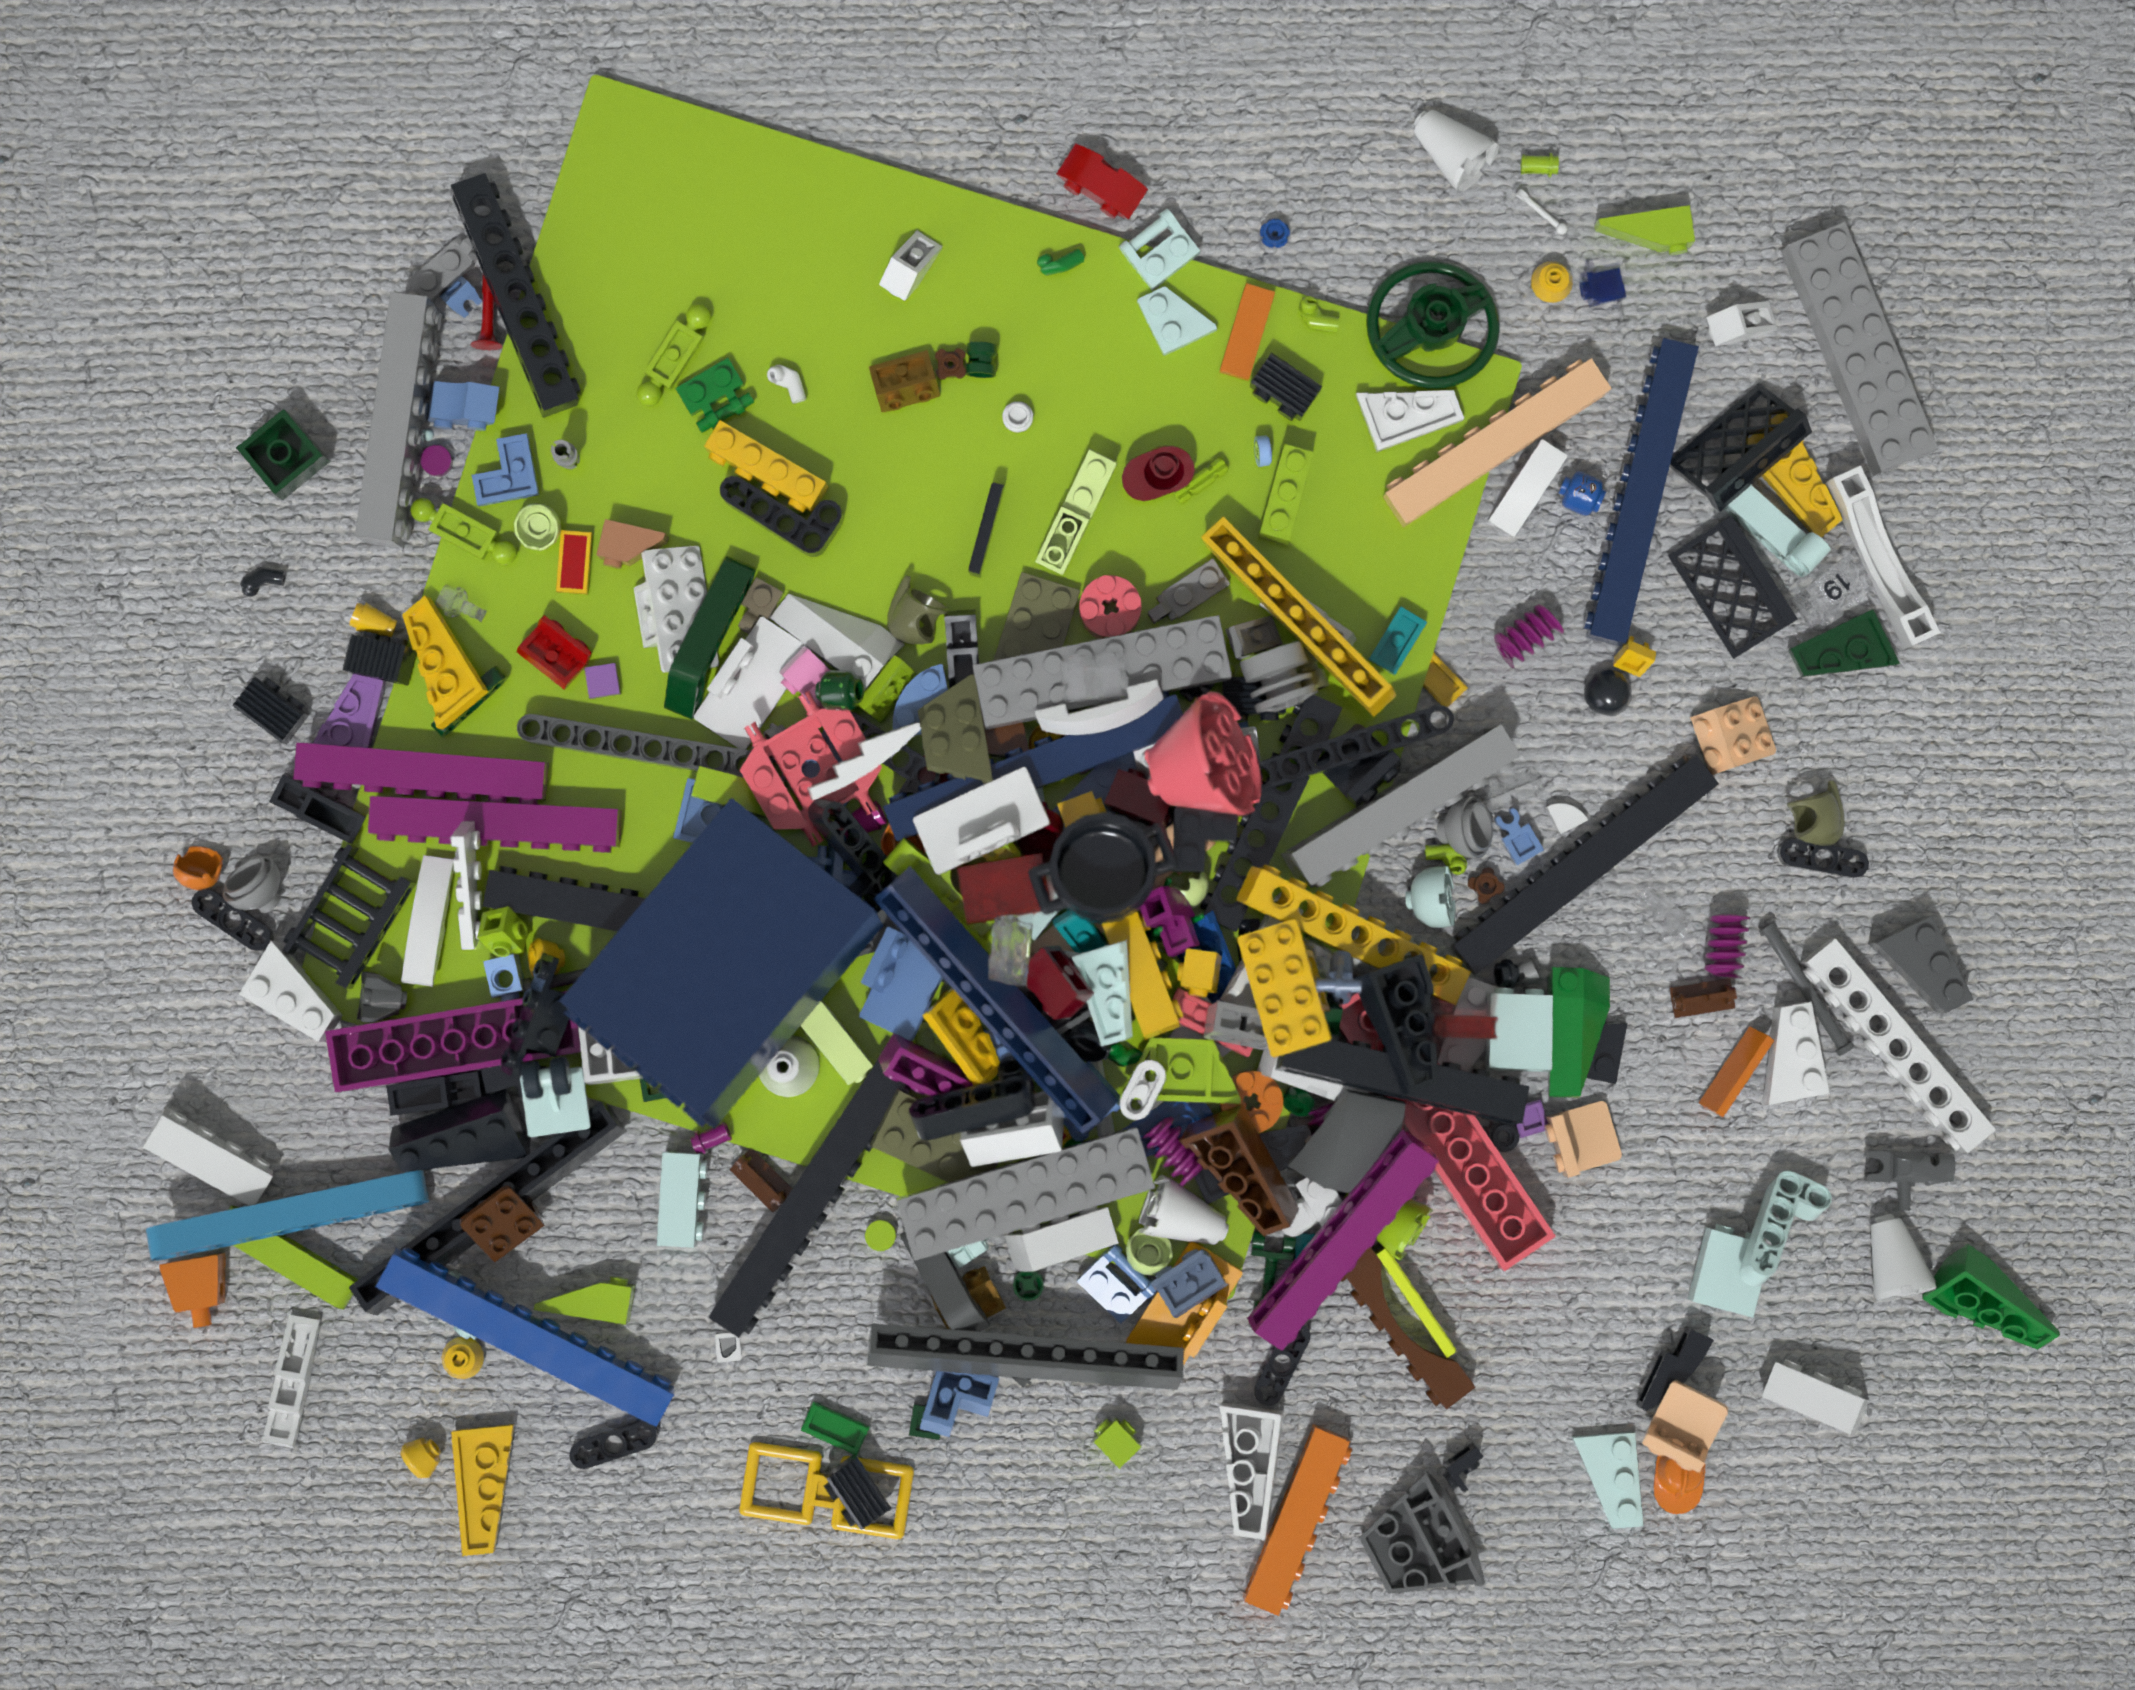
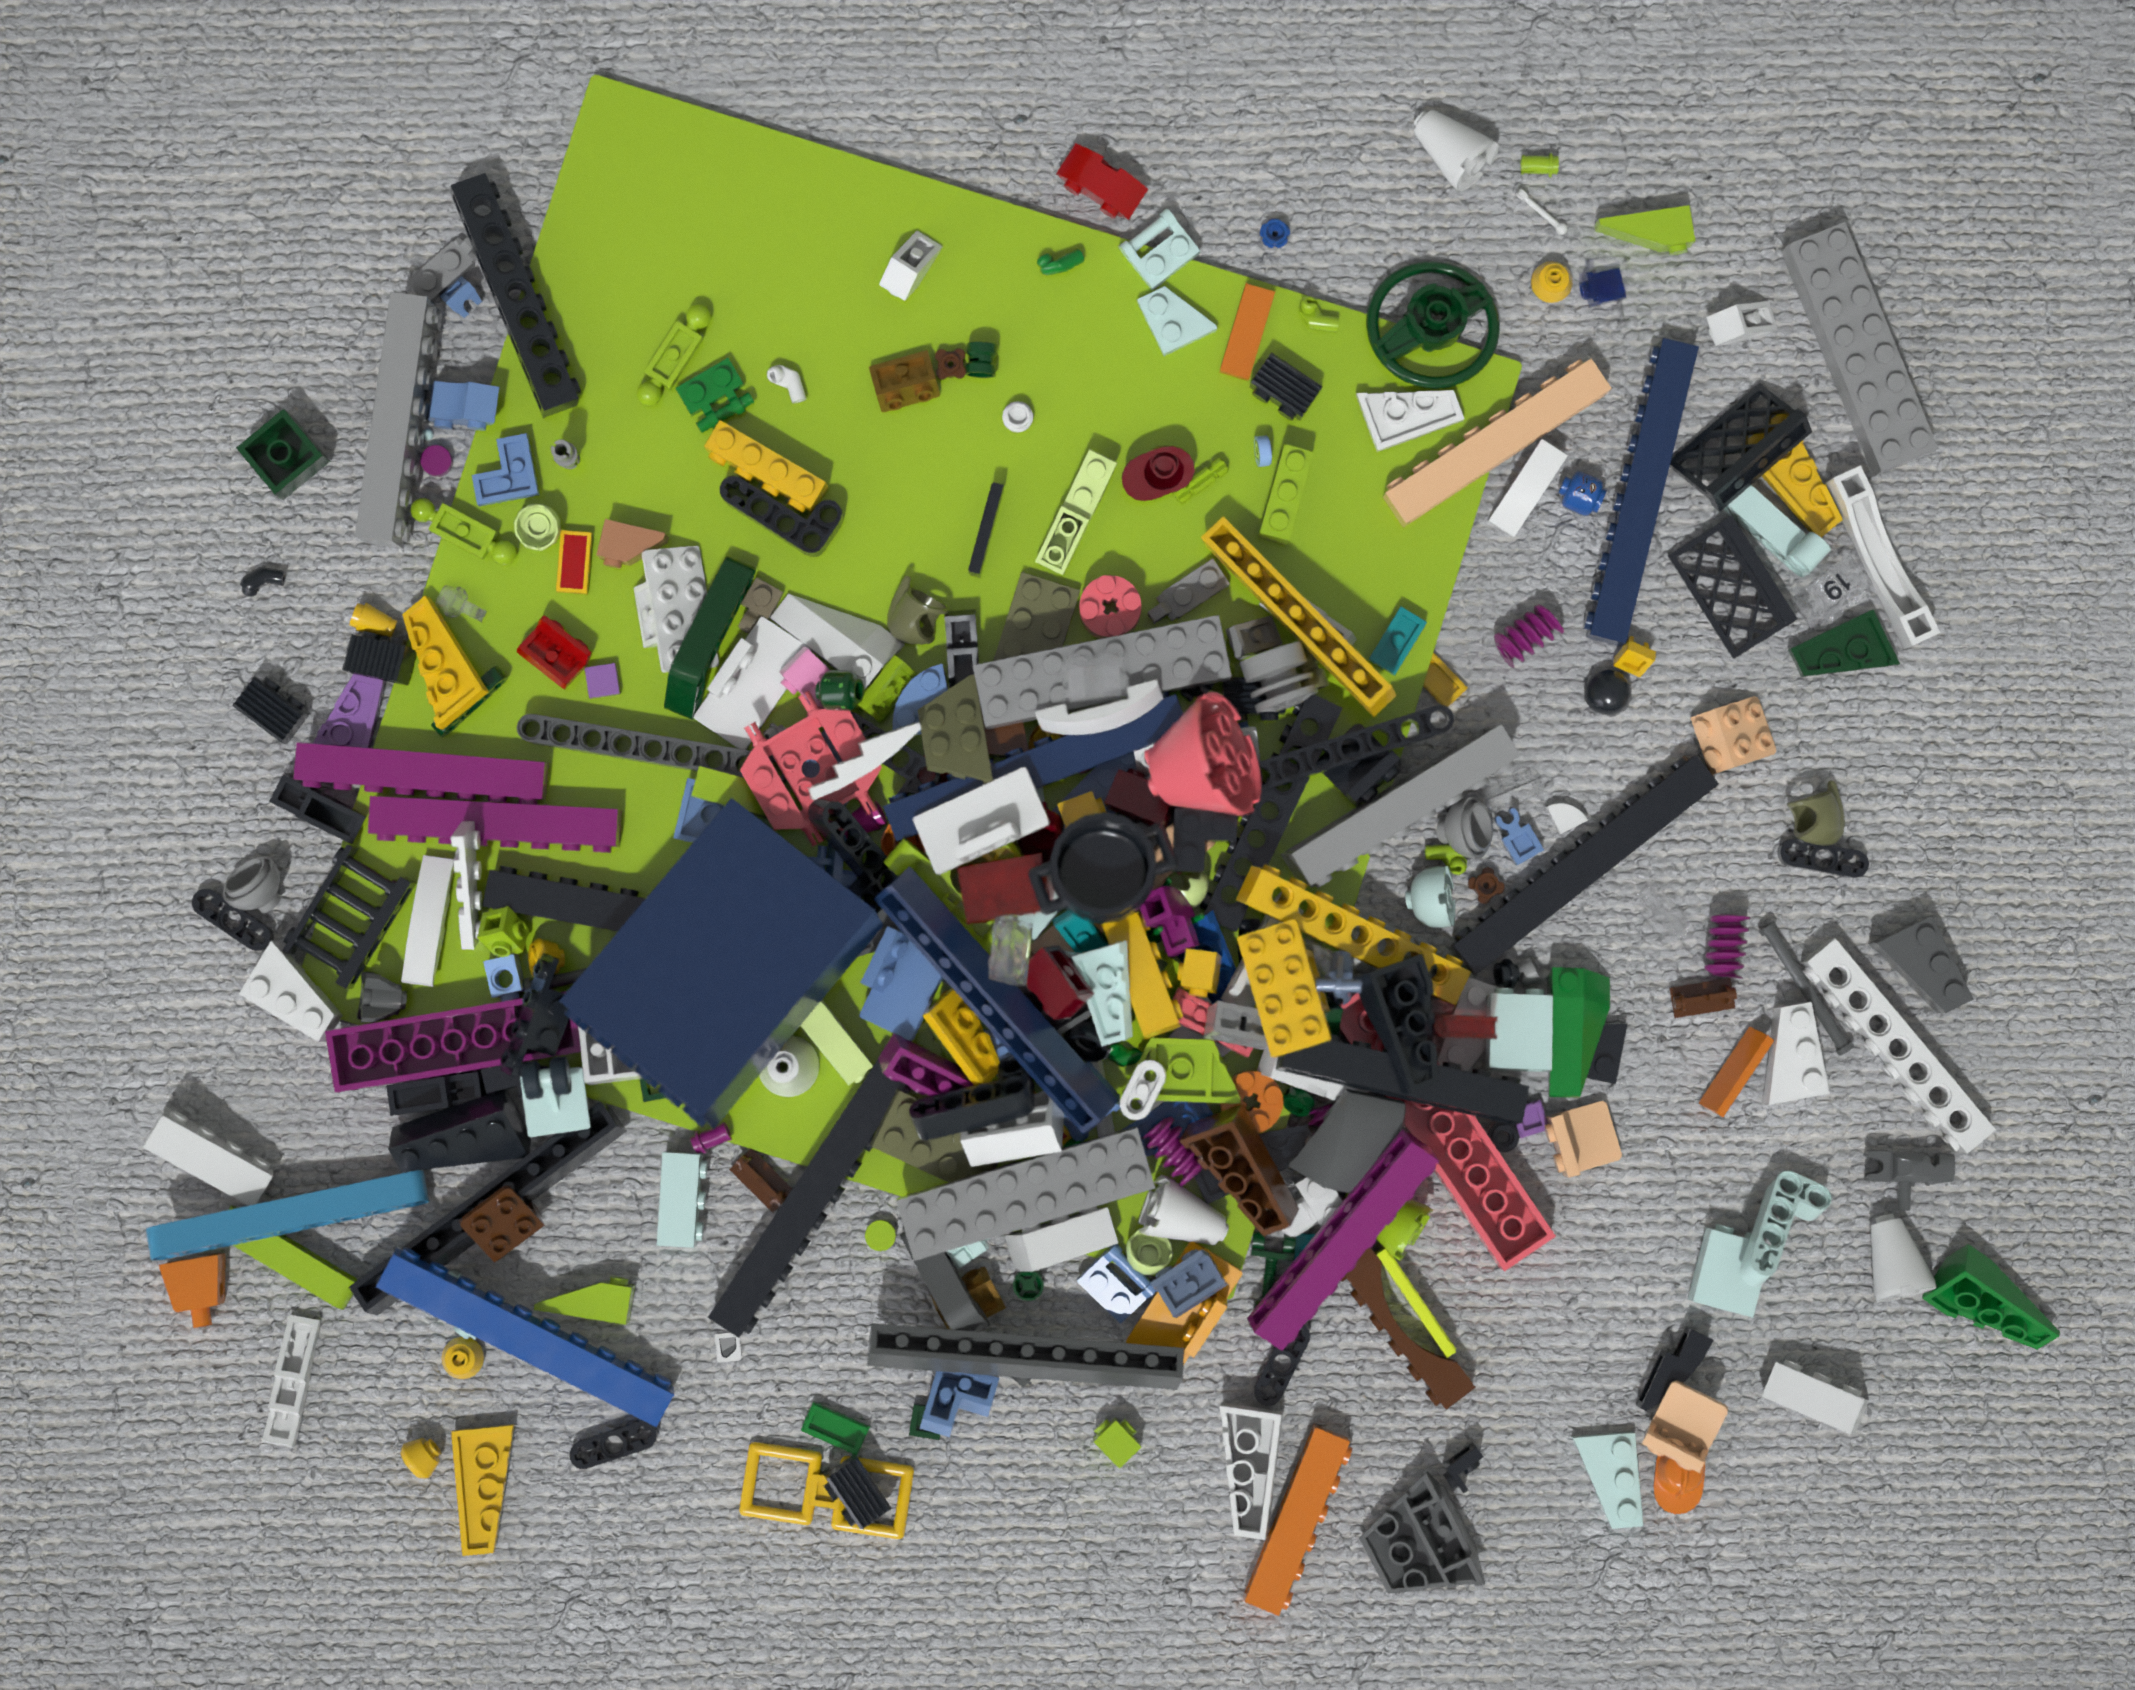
(198, 868): orange hair -> none
(486, 339): red piece -> none

